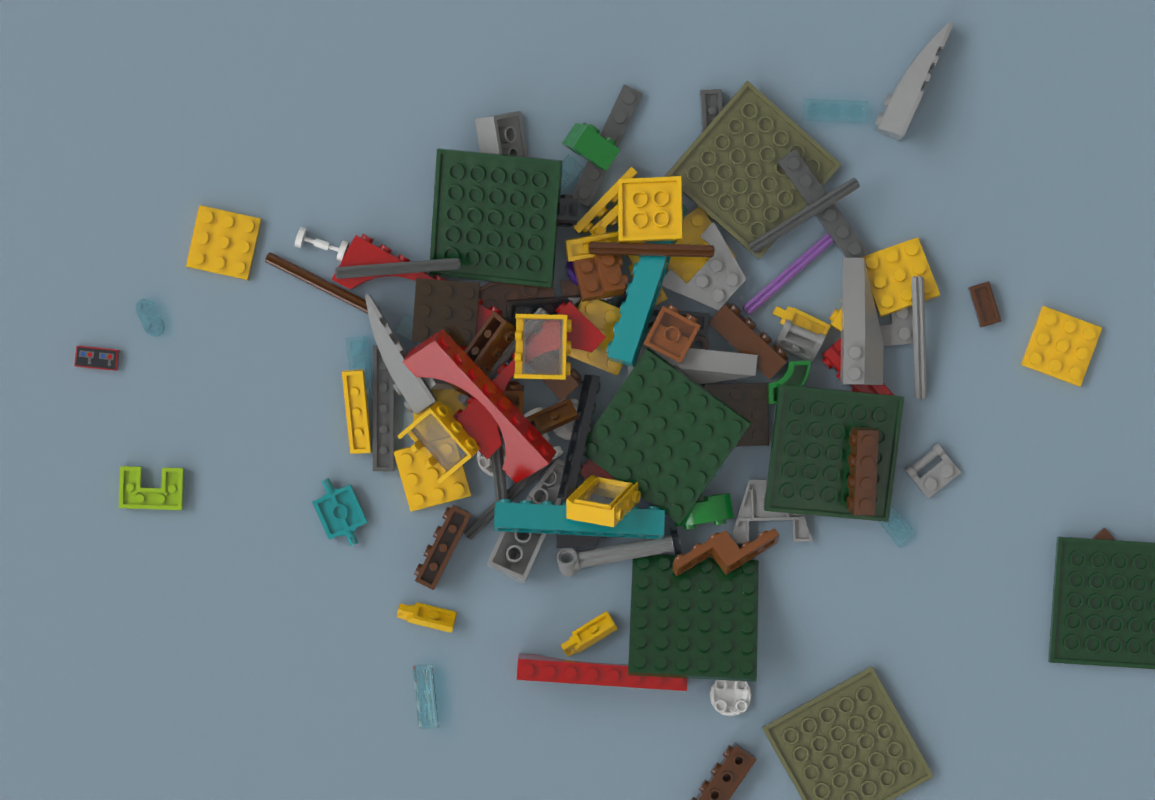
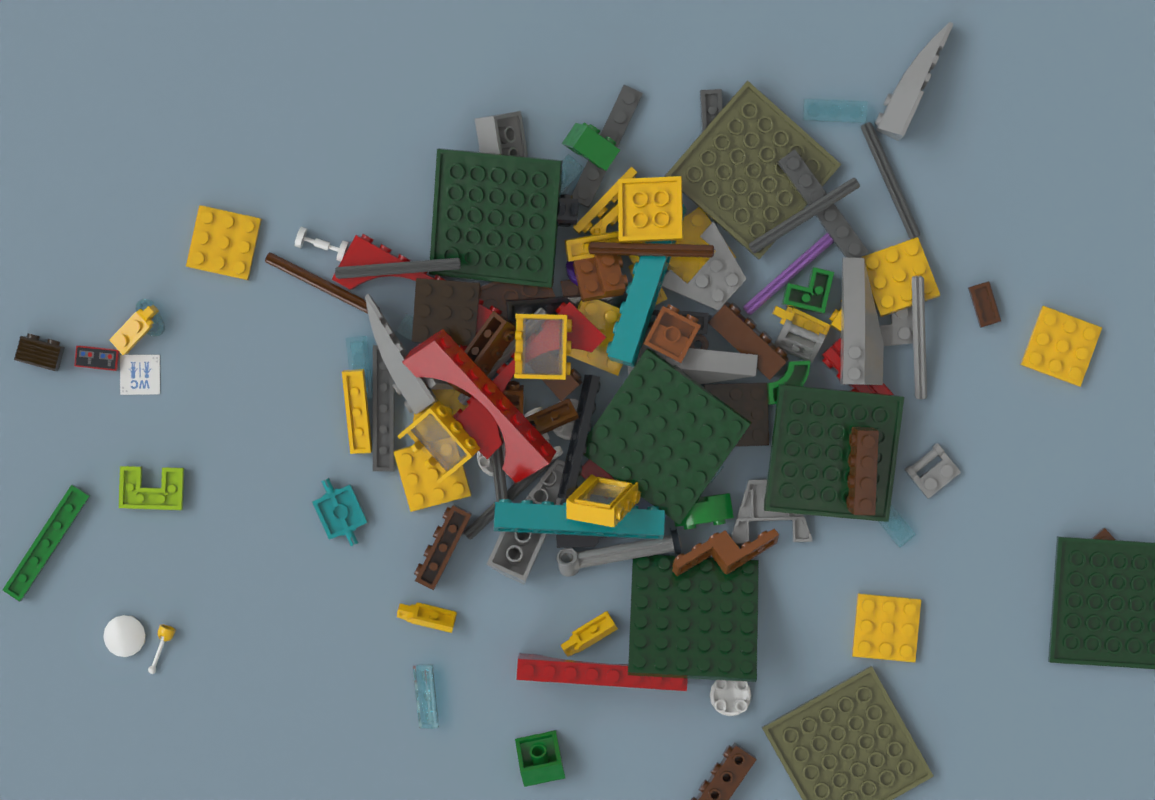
(39, 353): none -> dark brown brick
(46, 543): none -> green plate
(124, 636): none -> white dish
(134, 329): none -> yellow hinge
(139, 374): none -> white sticker
(165, 634): none -> hinge
(539, 758): none -> green slope
(812, 297): none -> green brick
(886, 627): none -> yellow plate
(890, 180): none -> dark grey axle

